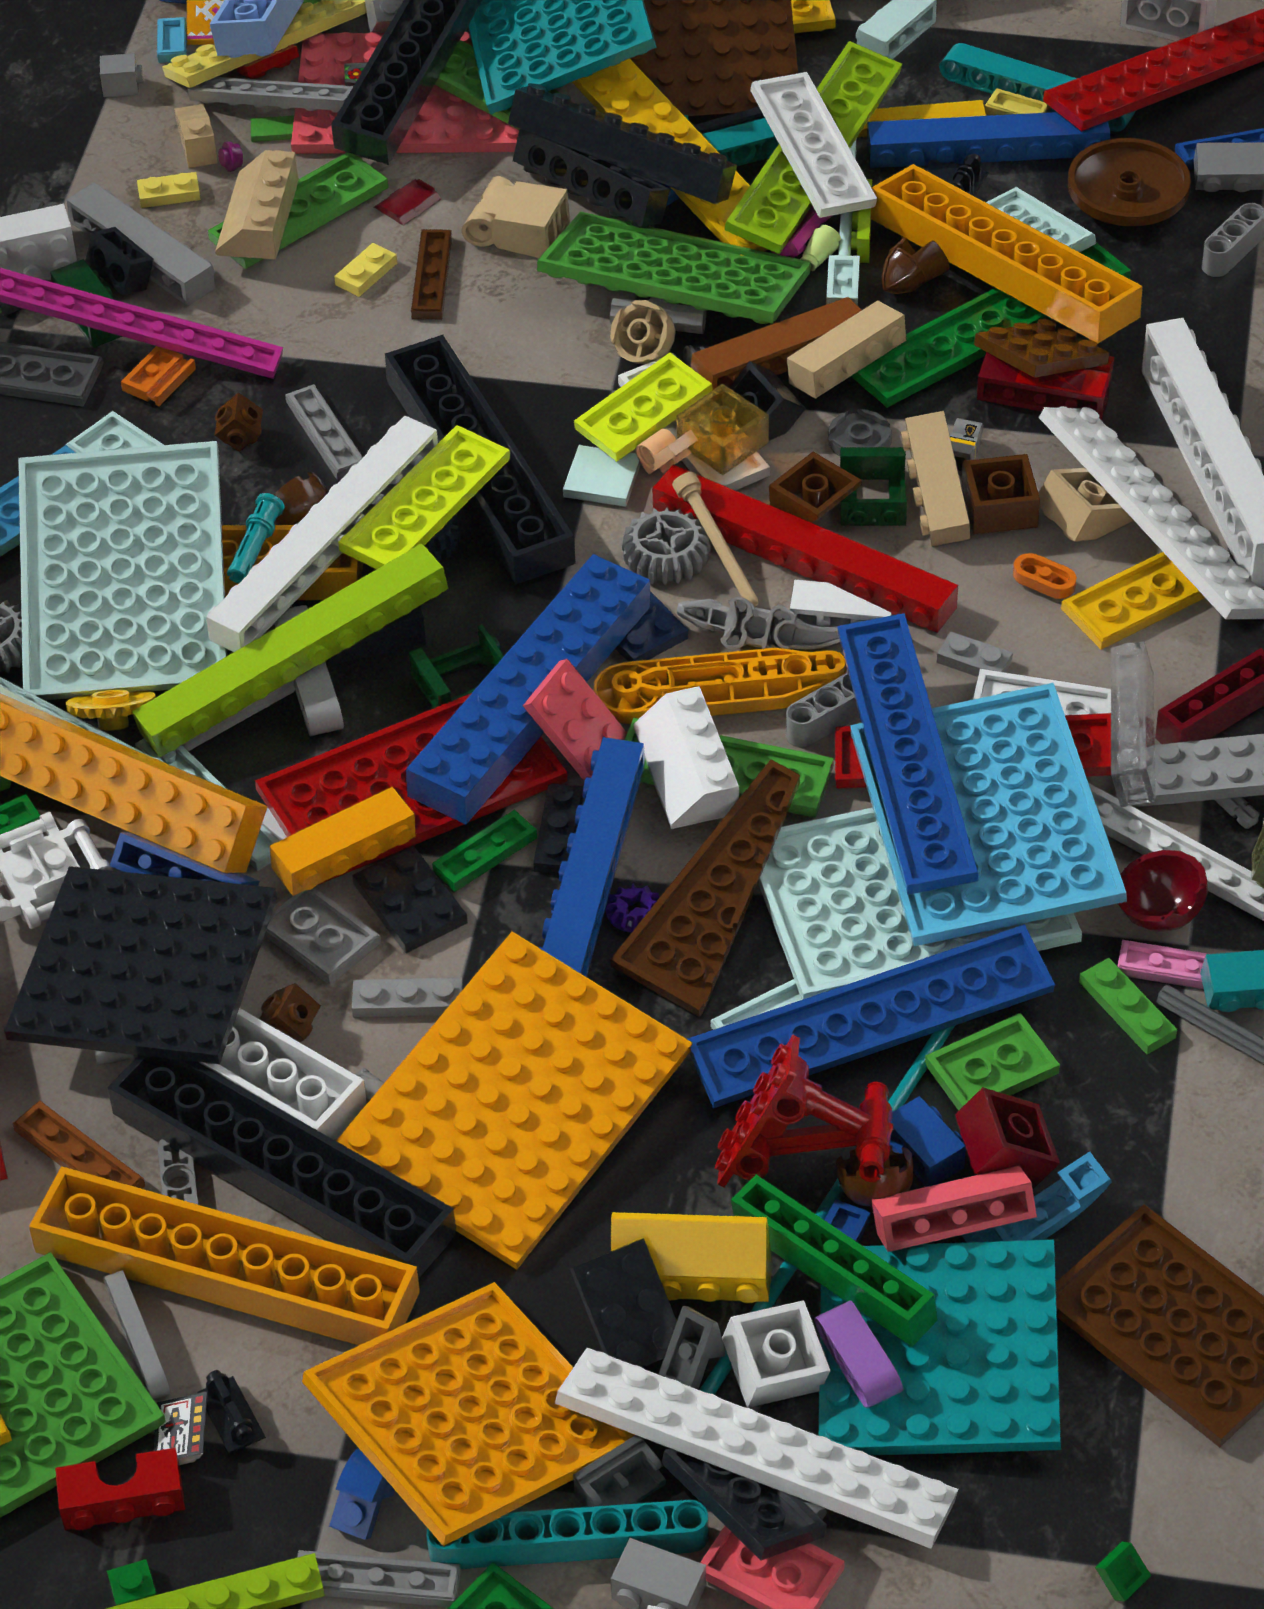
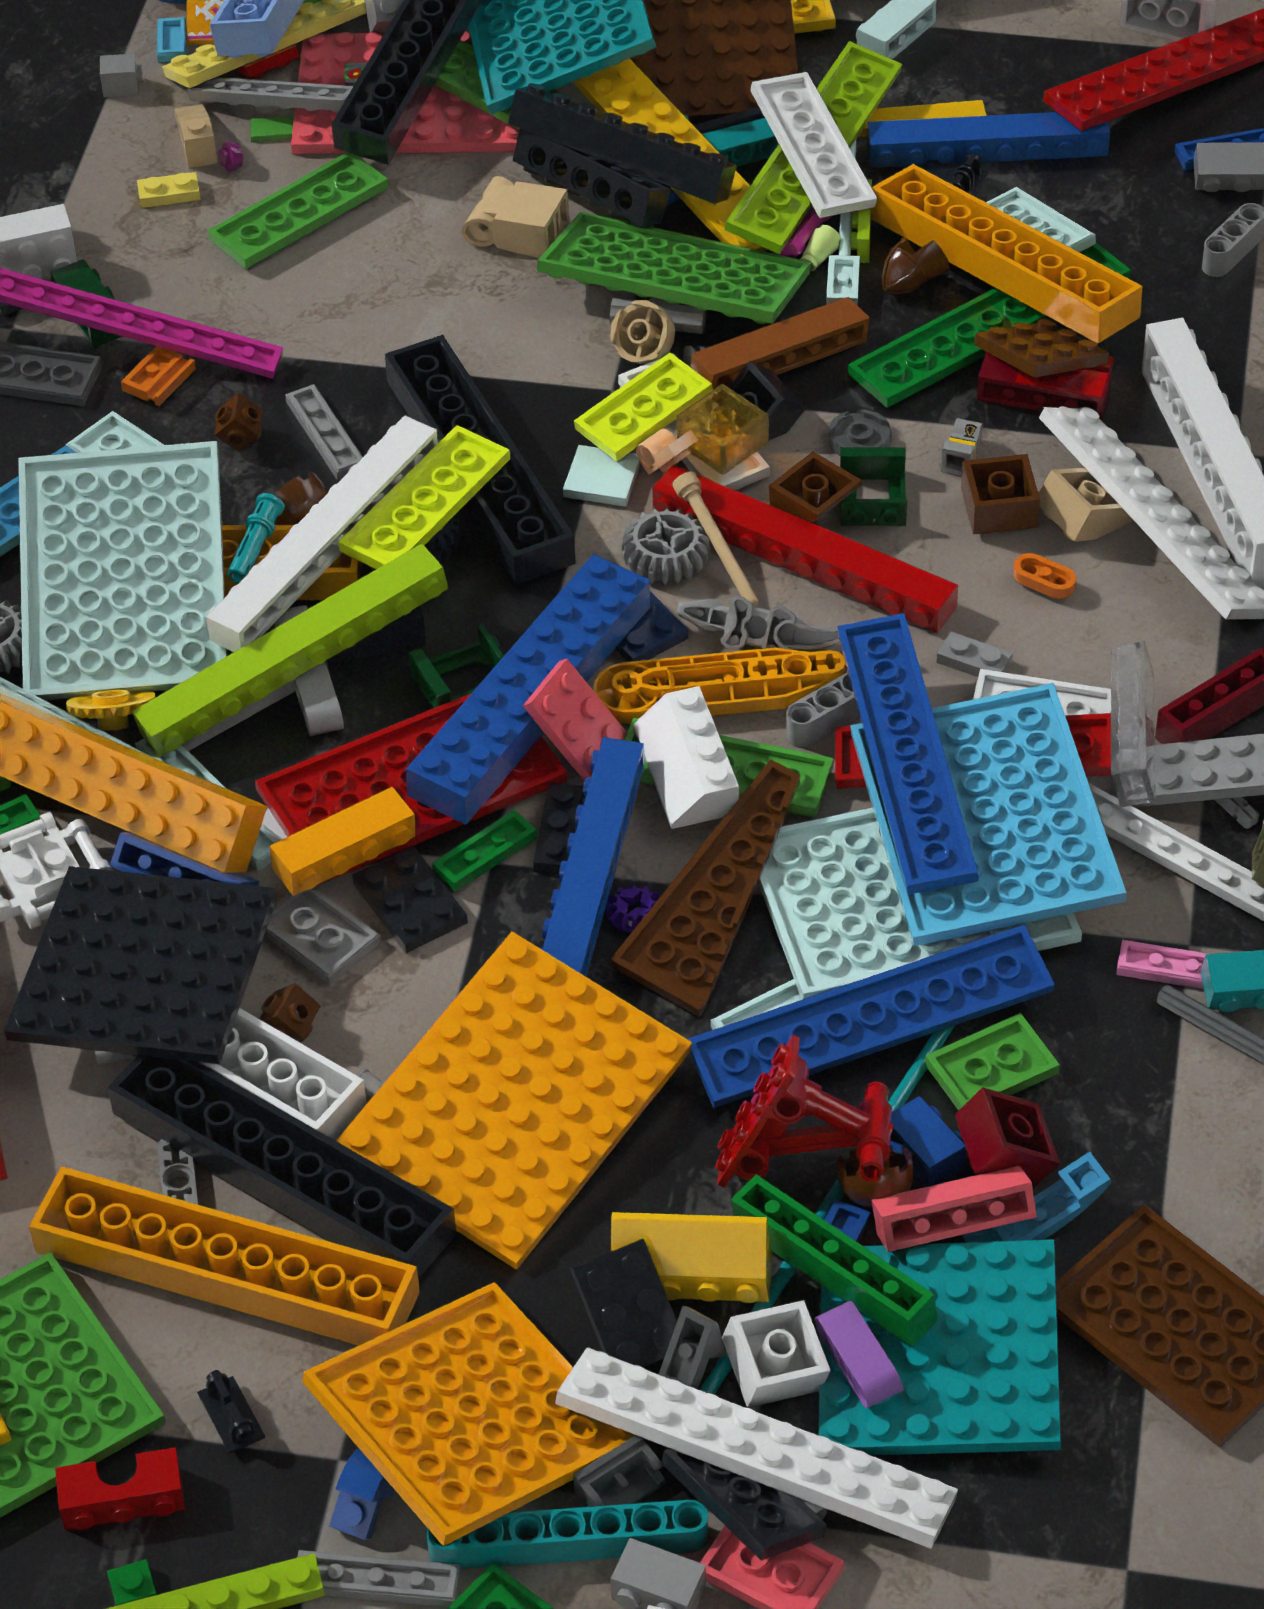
(71, 1147): dark orange tile -> none
(119, 261): black brick -> none
(137, 1335): light grey beam -> none
(174, 264): light grey brick -> none
(183, 1426): piece -> none
(259, 207): tan slope -> none
(365, 269): light yellow plate -> none
(404, 996): light grey plate -> none
(409, 201): dark red piece -> none
(431, 274): reddish brown tile -> none
(830, 606): white slope -> none
(846, 349): tan brick -> none
(937, 479): tan brick -> none
(989, 71): teal beam -> none
(1009, 103): light yellow tile -> none
(1123, 1571): green plate -> none
(1128, 182): reddish brown dish -> none
(1128, 1006): bright green plate -> none
(1131, 600): yellow tile -> none
(1164, 890): dark red cylinder -> none

